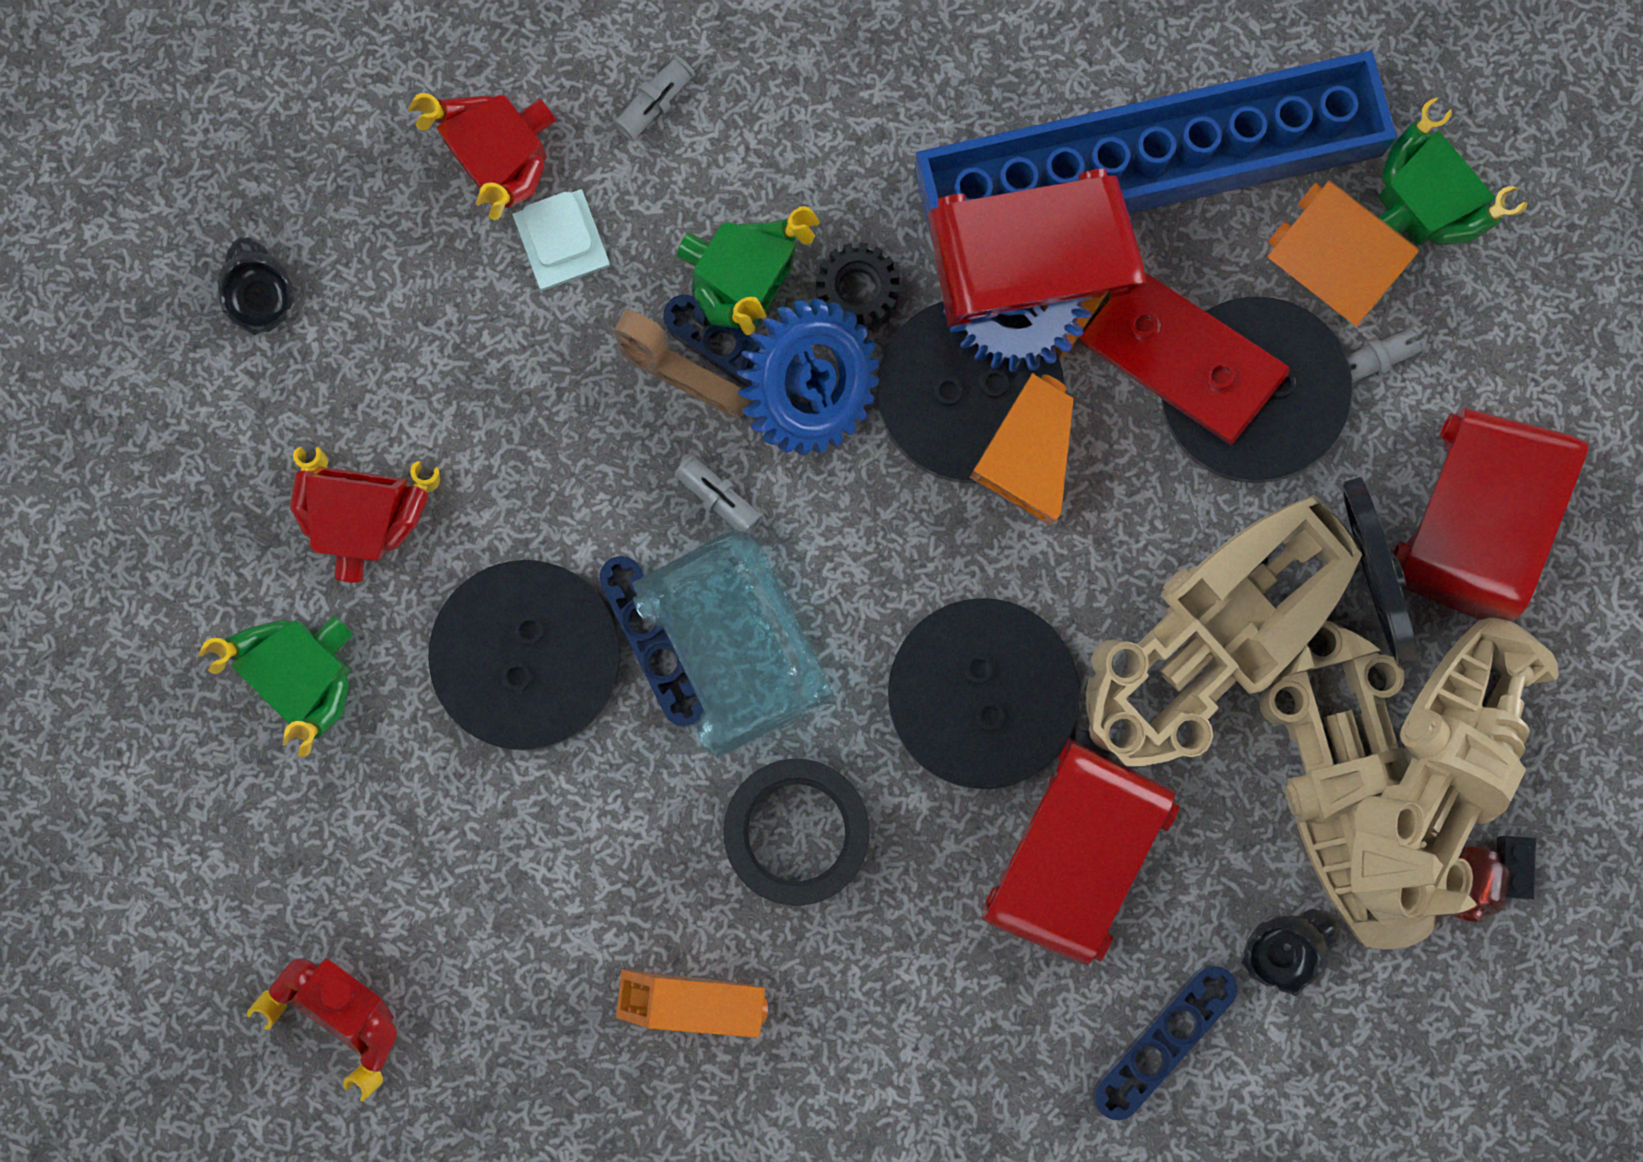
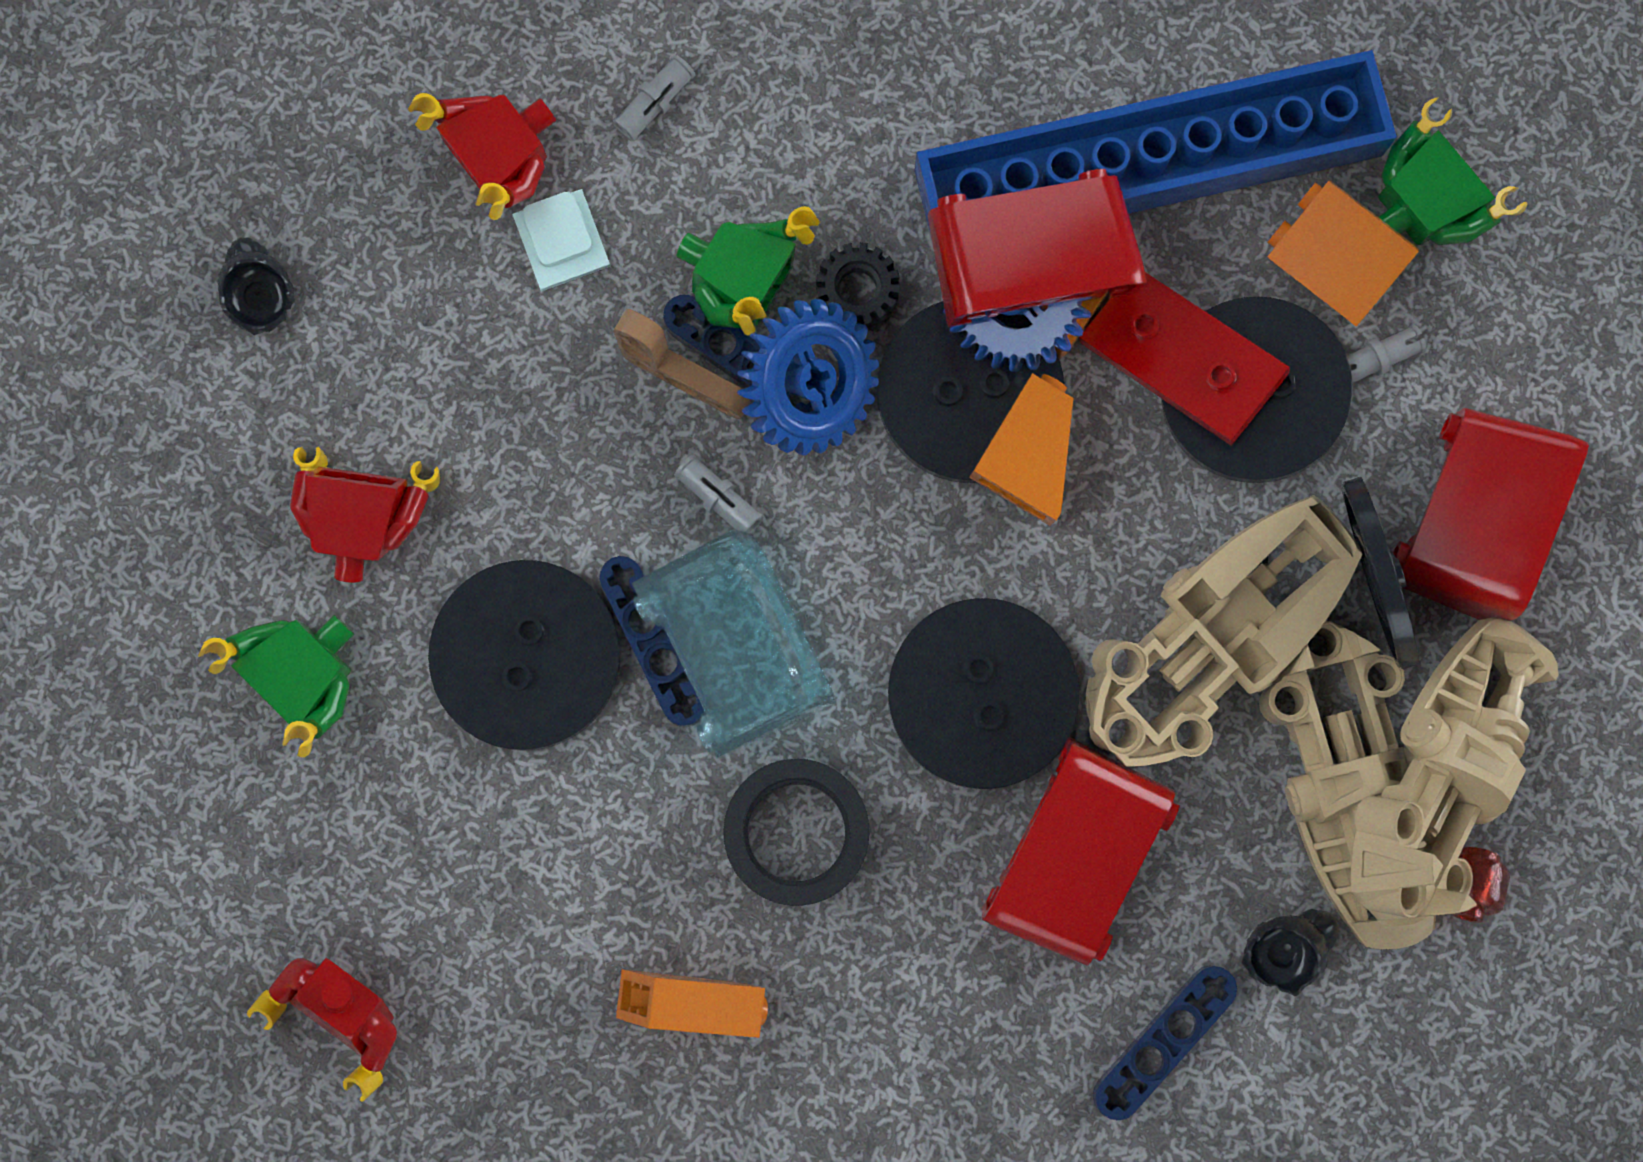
(1519, 857): black piece -> none

